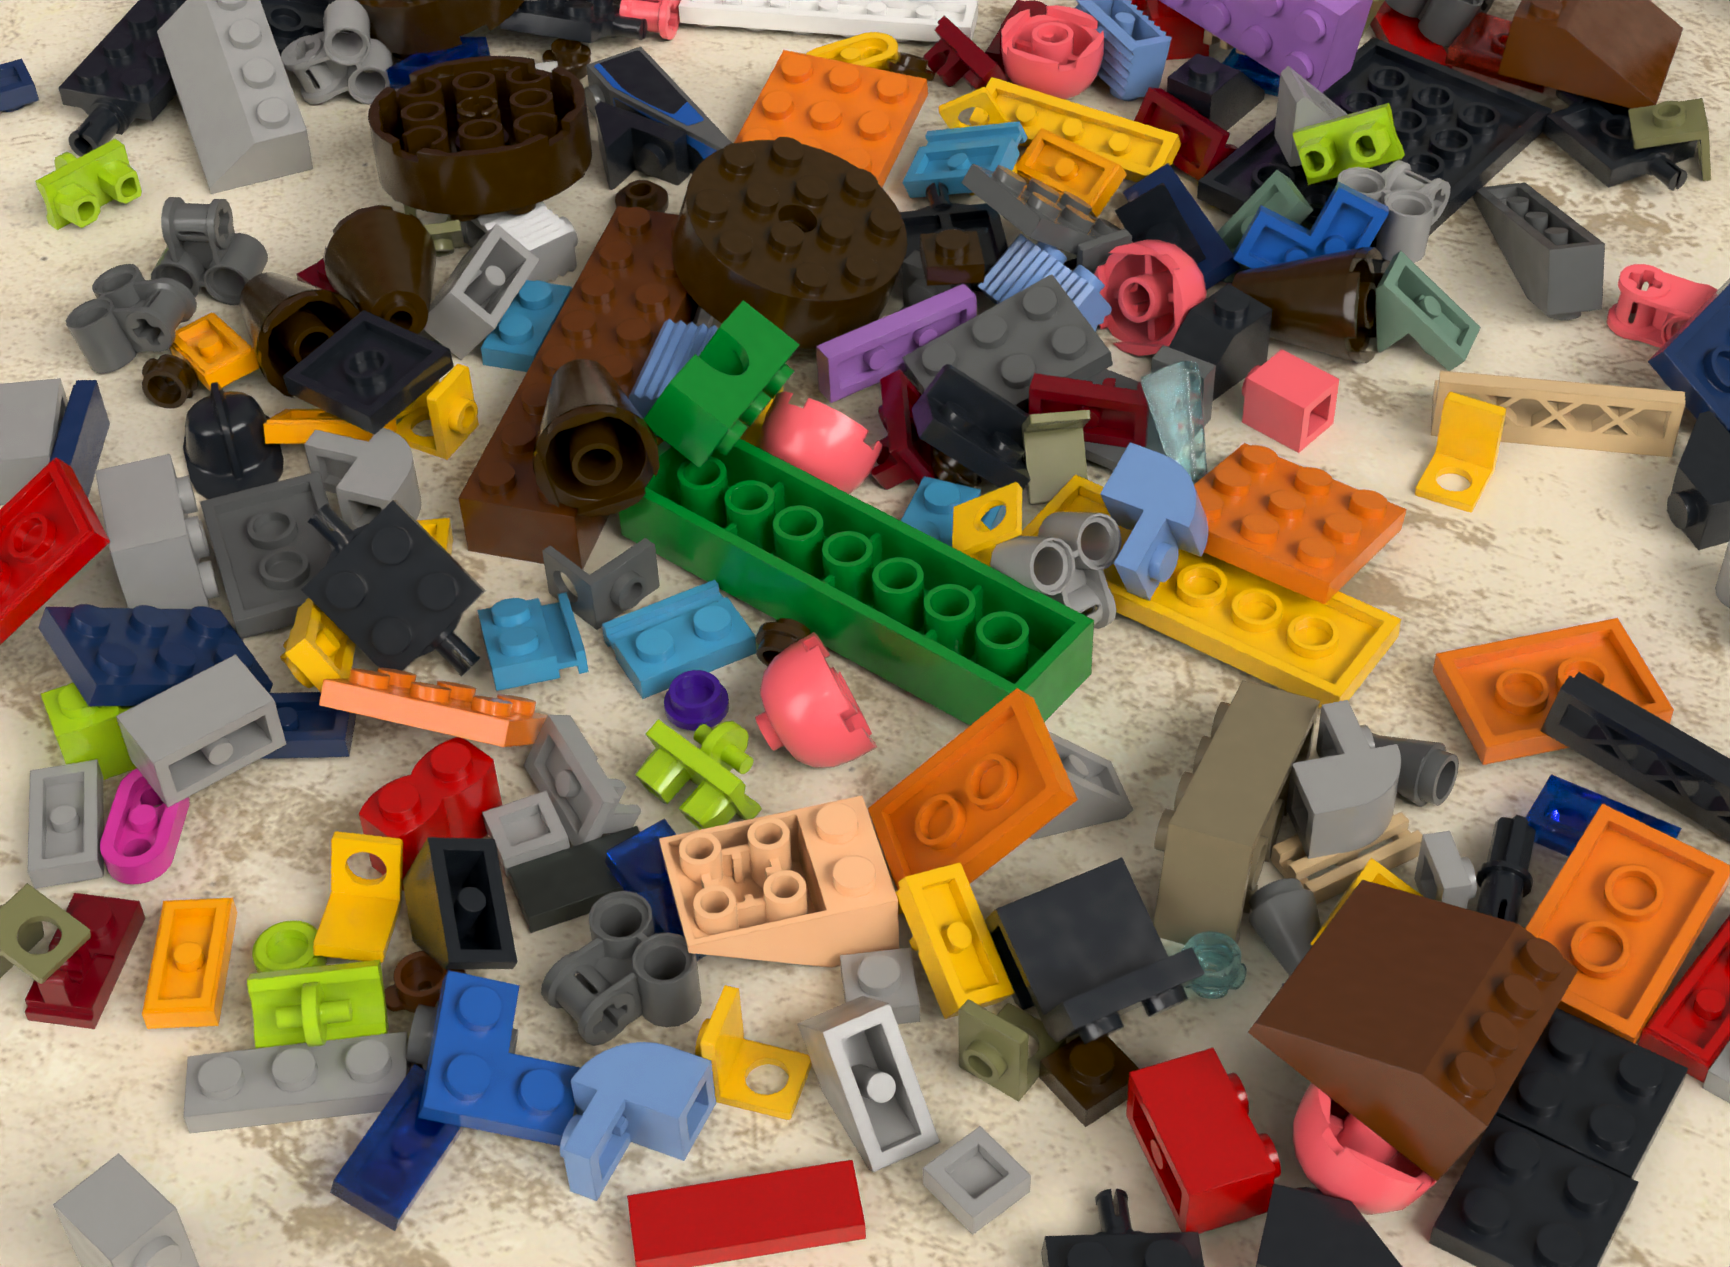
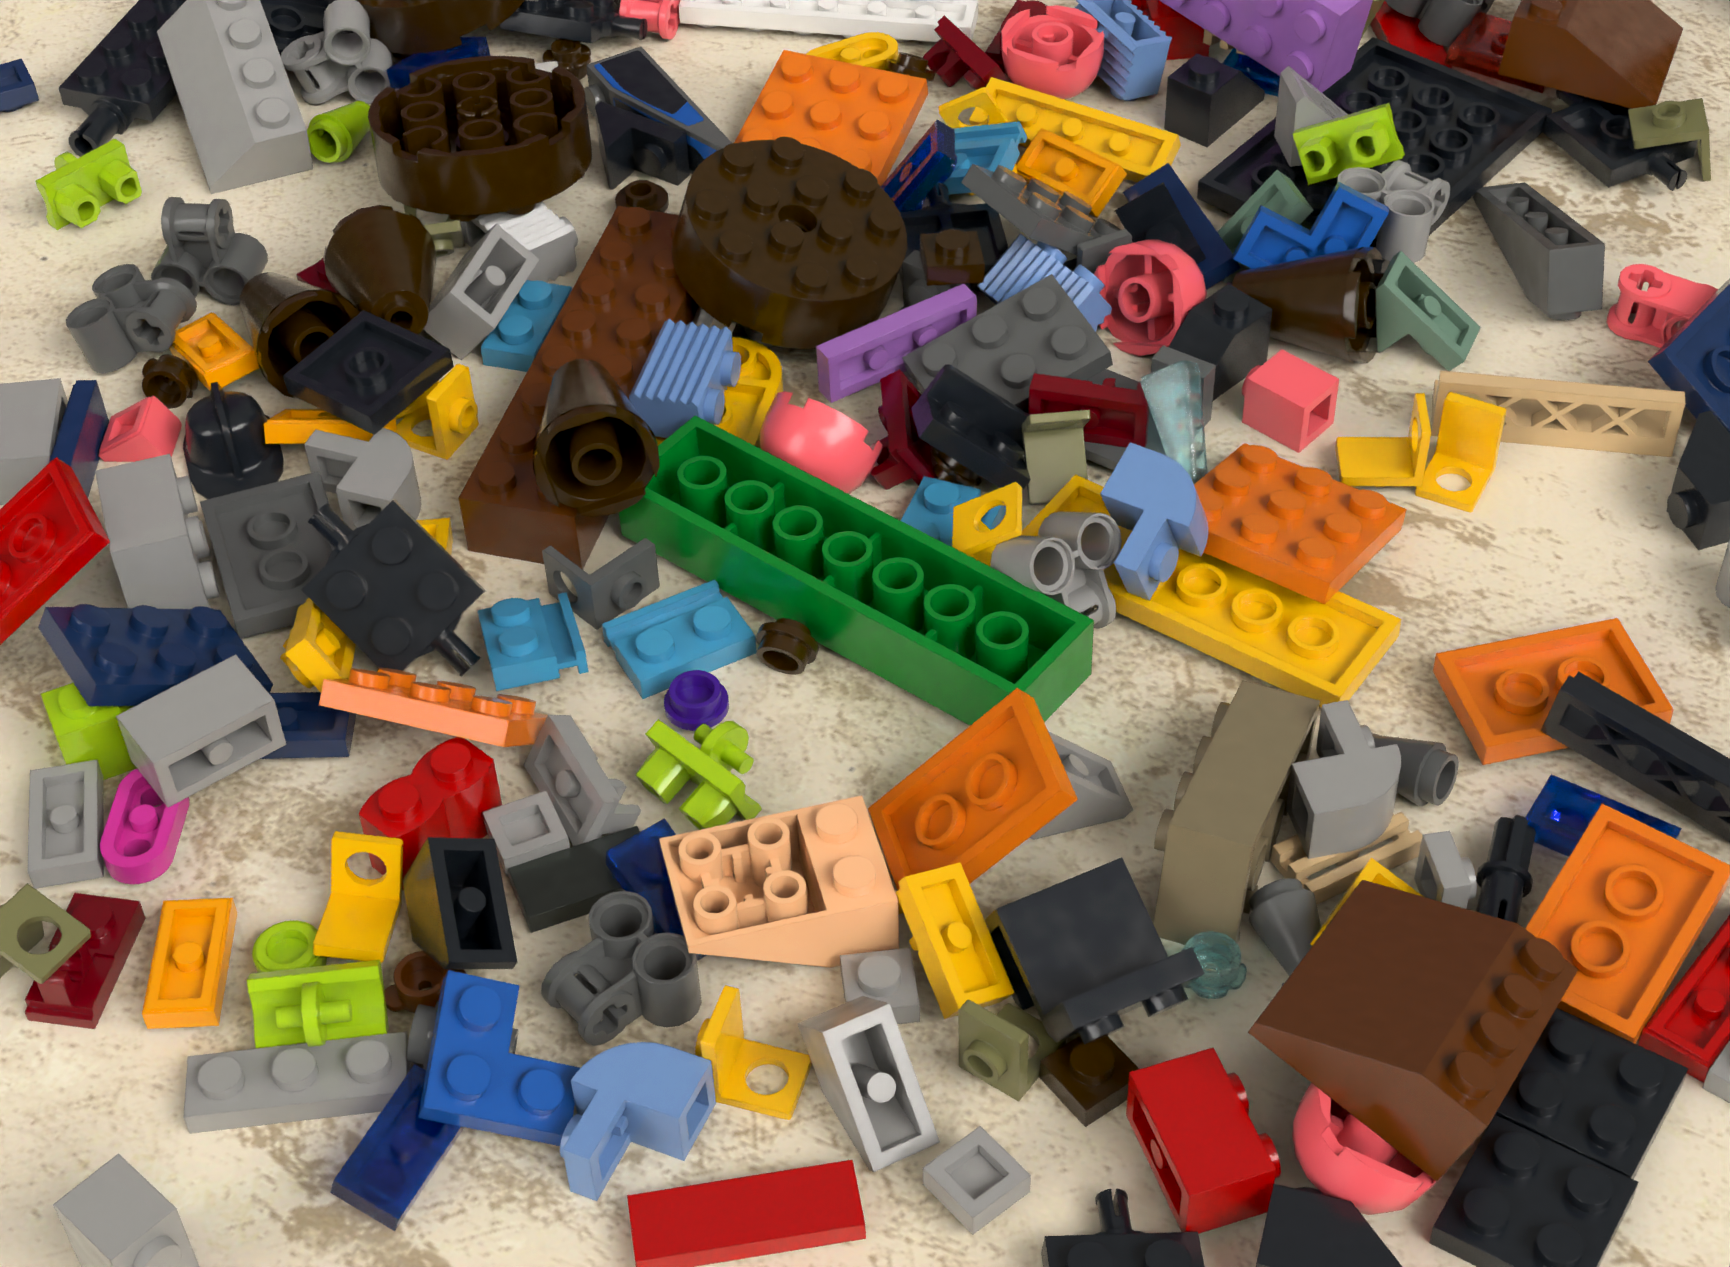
(140, 432): none -> coral slope
(338, 132): none -> lime cone
(723, 385): green arch -> none
(811, 708): coral cylinder -> none
(925, 165): none -> clear blue plate
(1200, 139): dark red plate -> none
(1387, 459): none -> yellow bracket

